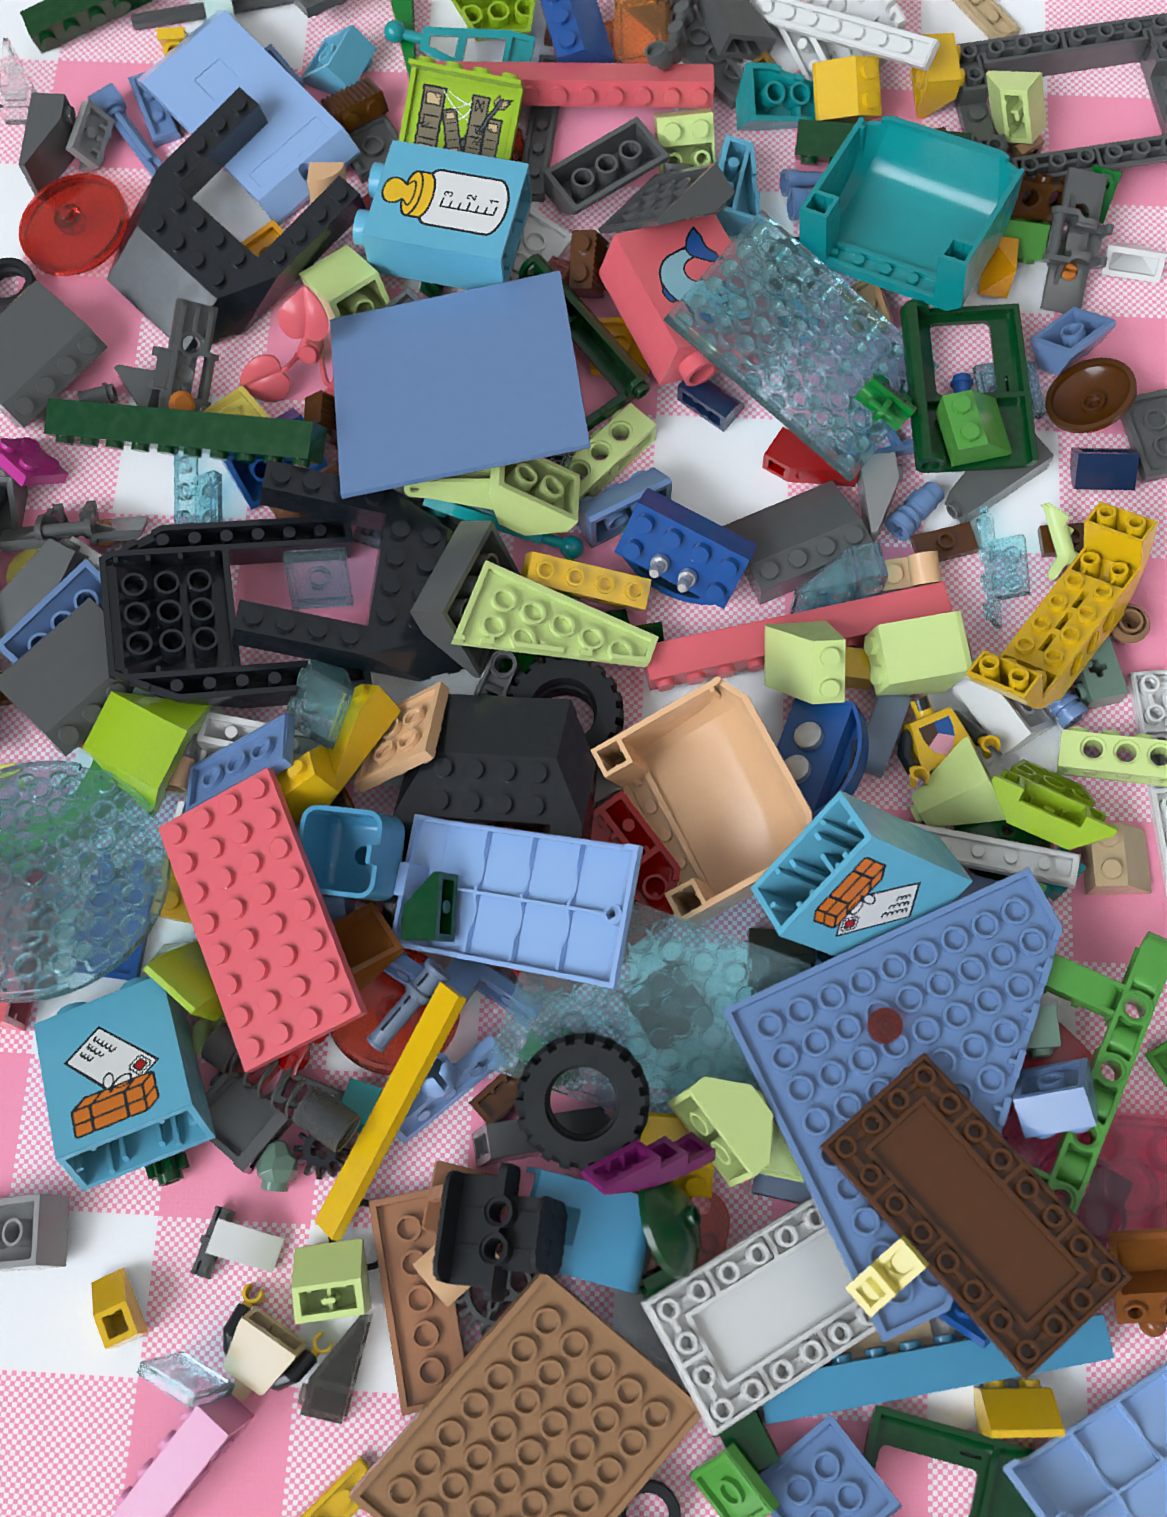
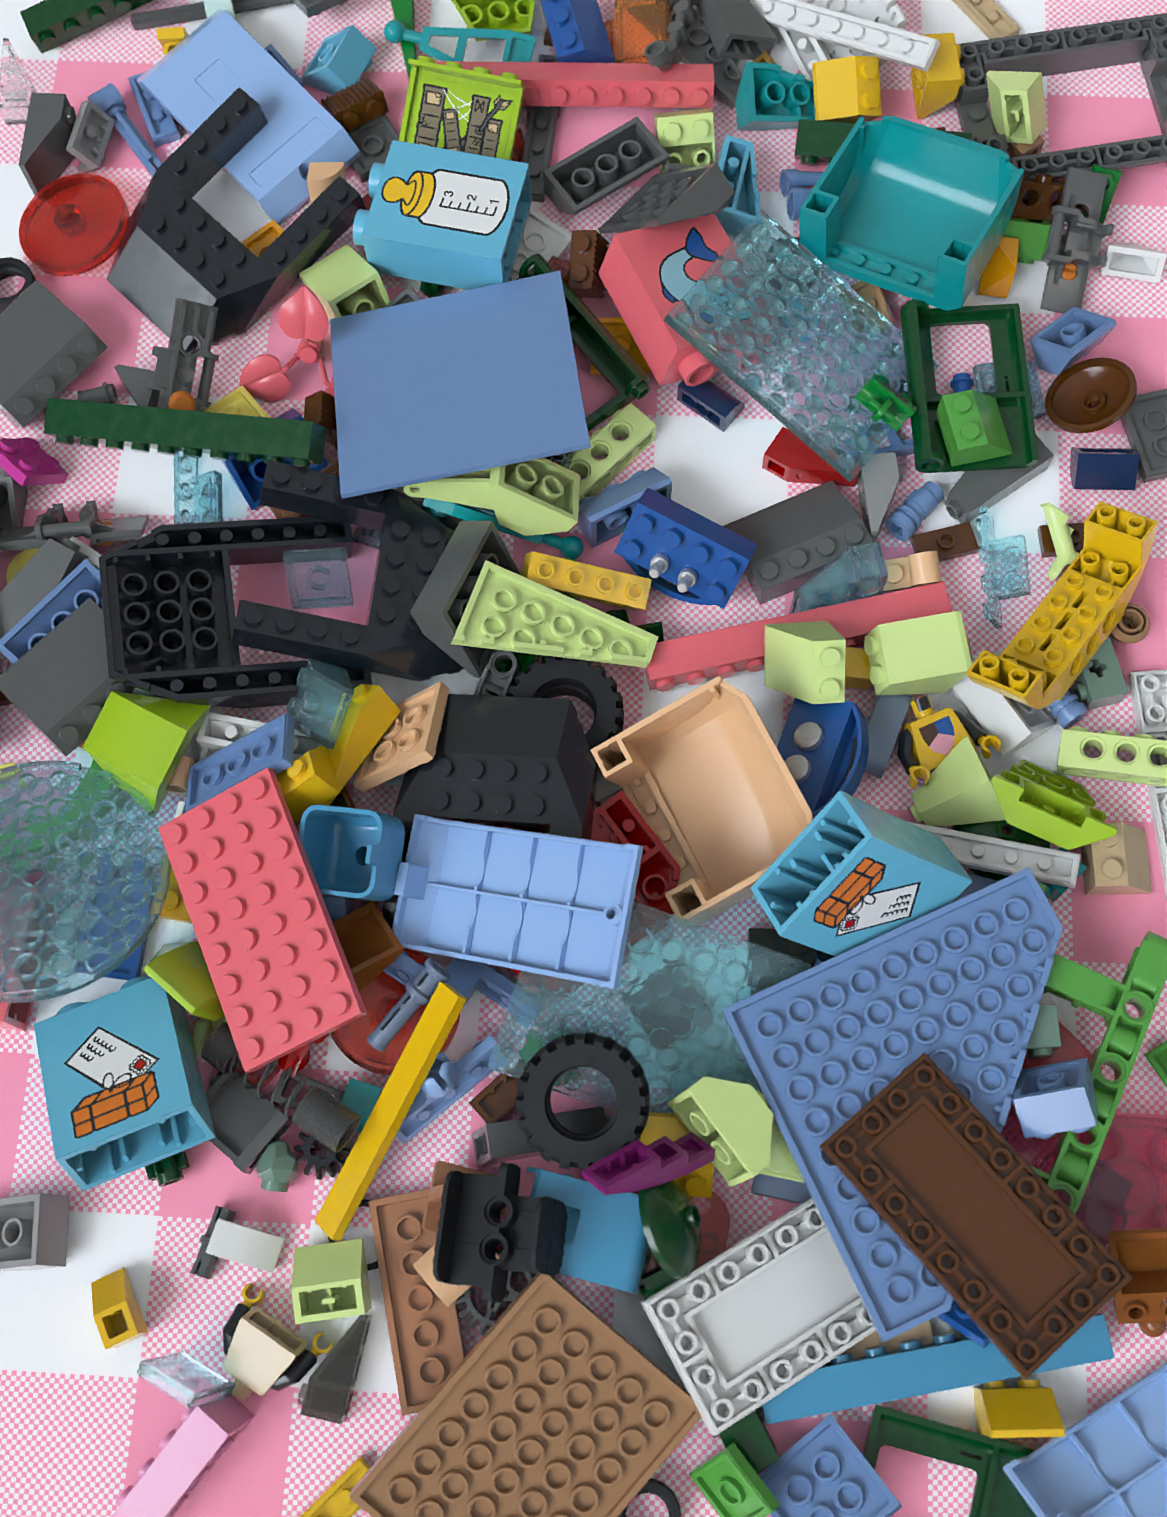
(432, 910): dark green slope -> none
(884, 1026): clear red tile -> none
(887, 1276): light yellow slope -> none

